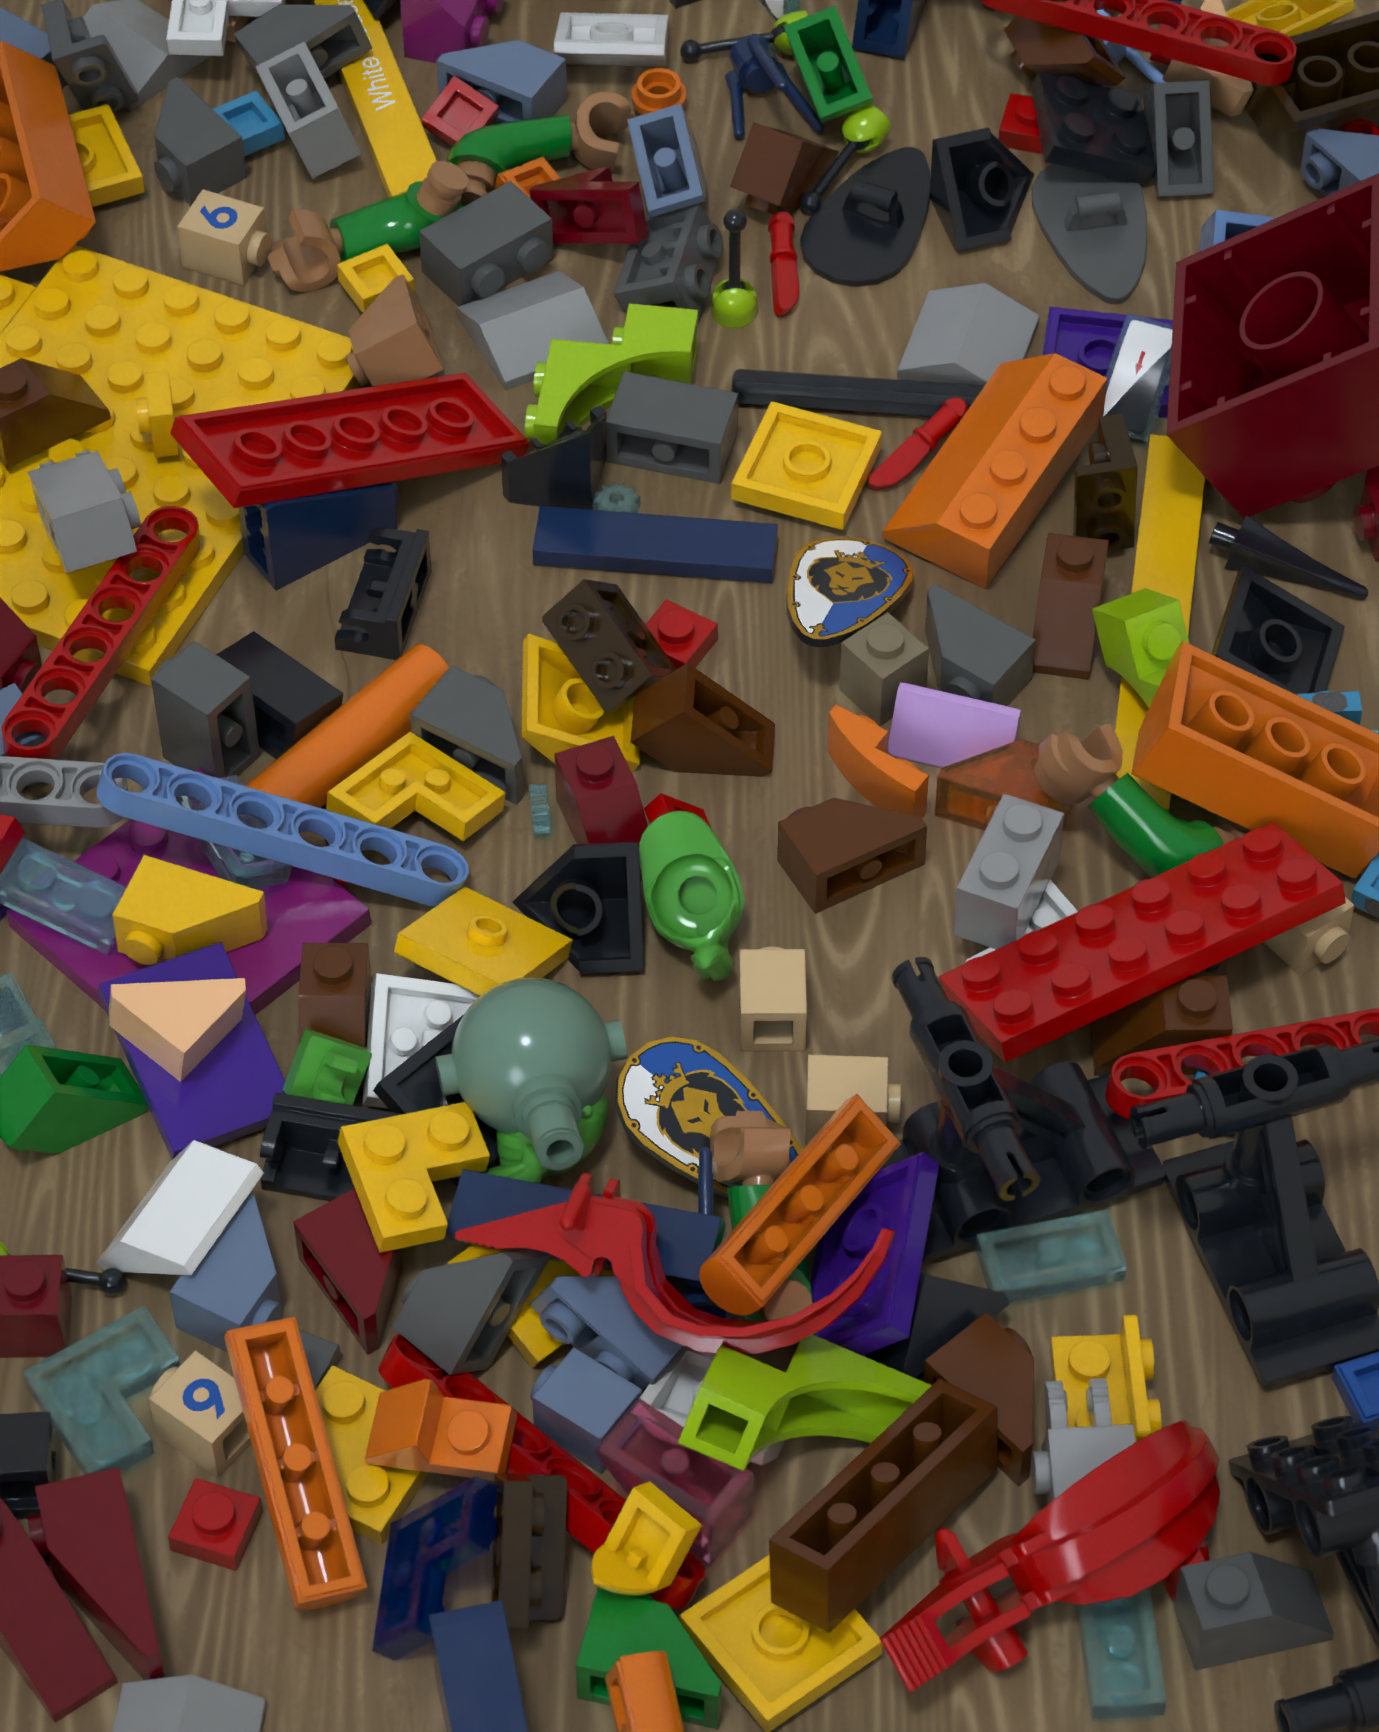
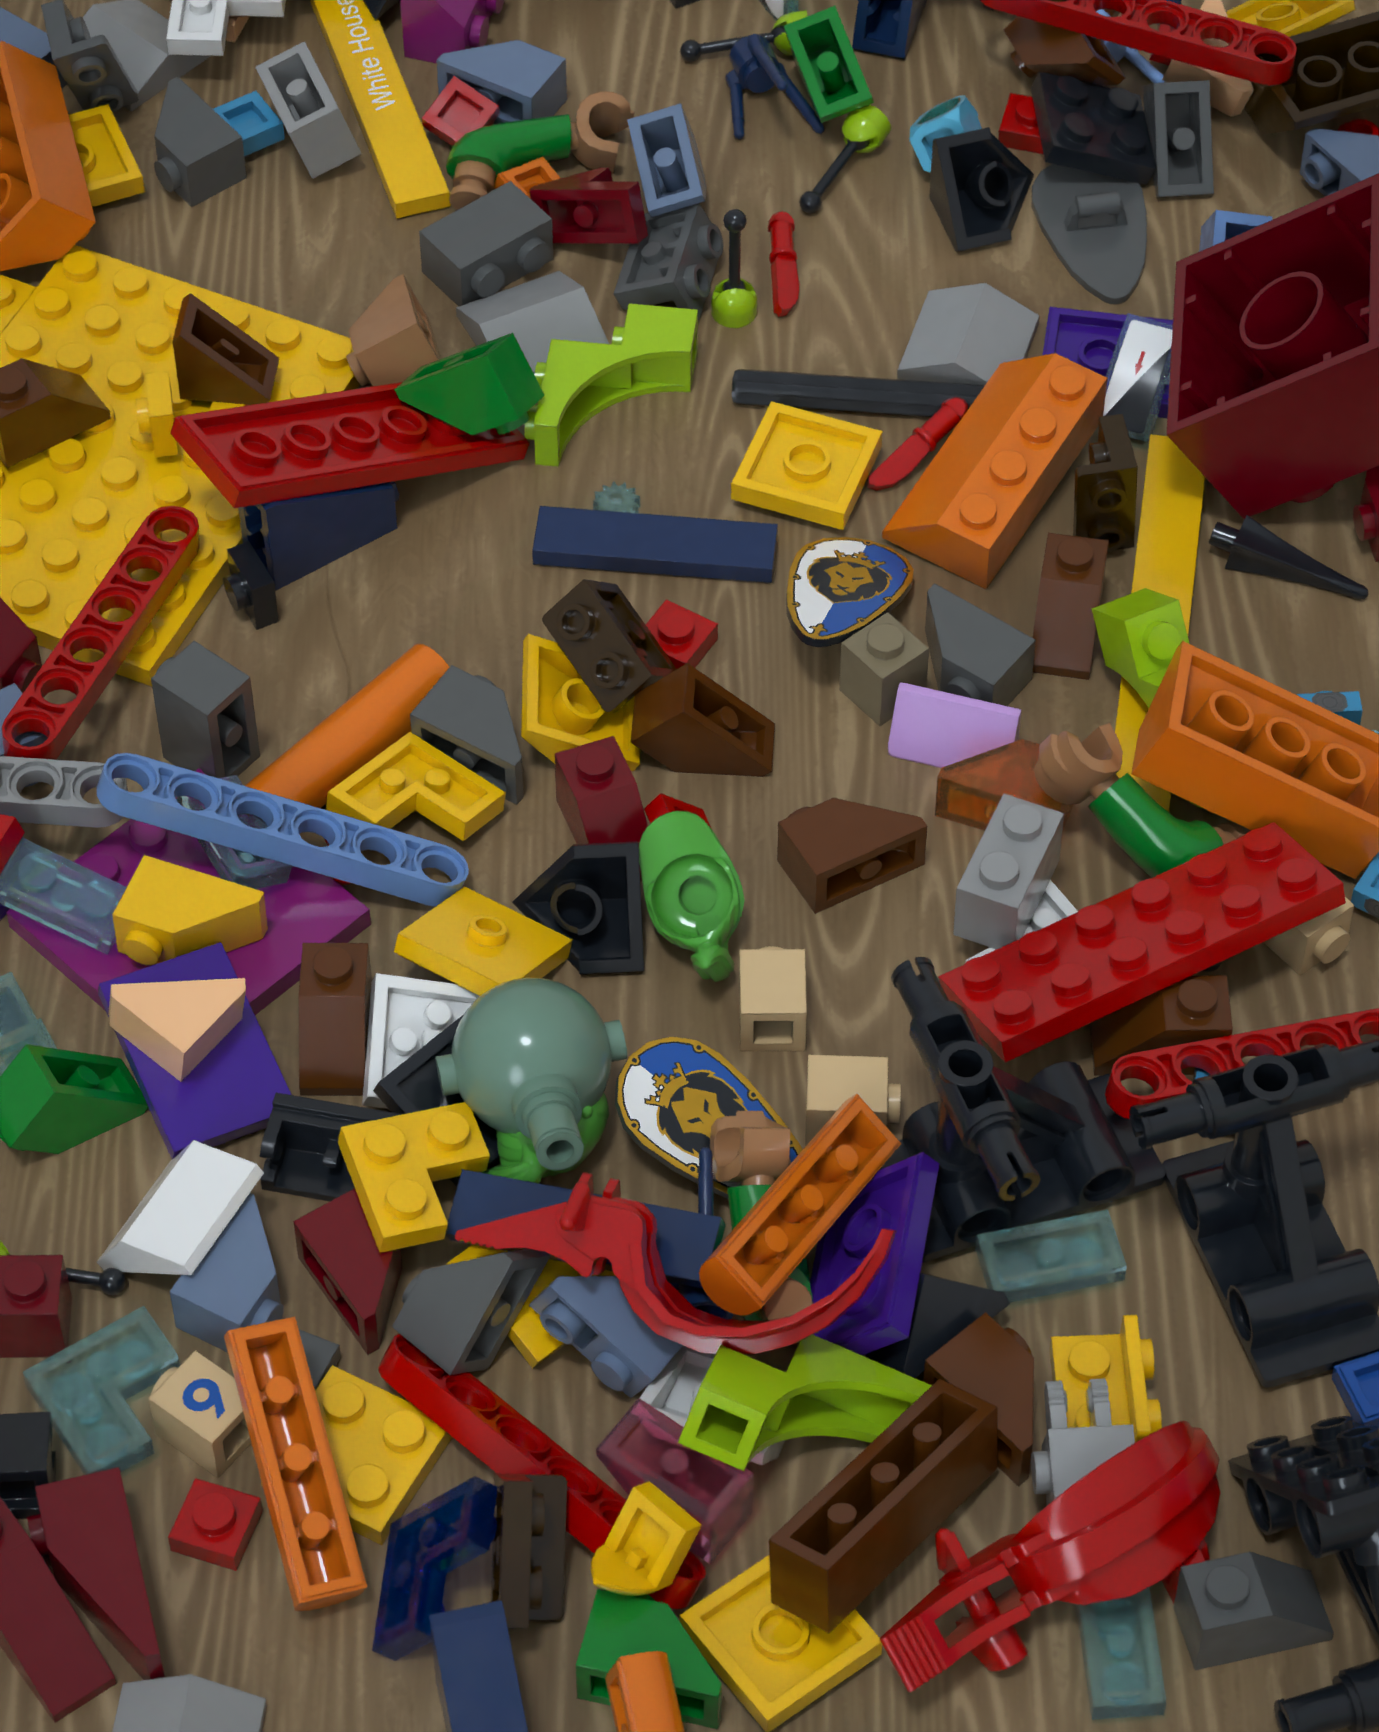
(85, 510): light grey hinge -> none
(219, 359): none -> reddish brown slope
(223, 237): tan brick -> none
(250, 586): none -> black plate
(285, 693): black hinge -> none
(312, 256): piece -> none
(327, 1069): bright green tile -> none
(329, 31): dark grey slope -> none
(370, 274): yellow plate -> none
(386, 595): black hinge -> none
(440, 1434): orange slope -> none
(476, 387): none -> green slope
(539, 809): clear light blue piece -> none
(561, 471): black slope -> none
(581, 1404): sand blue brick -> none
(612, 39): white slope -> none
(657, 90): orange plate -> none
(671, 427): dark grey brick -> none
(779, 168): reddish brown slope -> none
(861, 755): orange slope -> none
(870, 221): black shield -> none
(943, 120): none -> medium azure rock
(1277, 635): black slope -> none

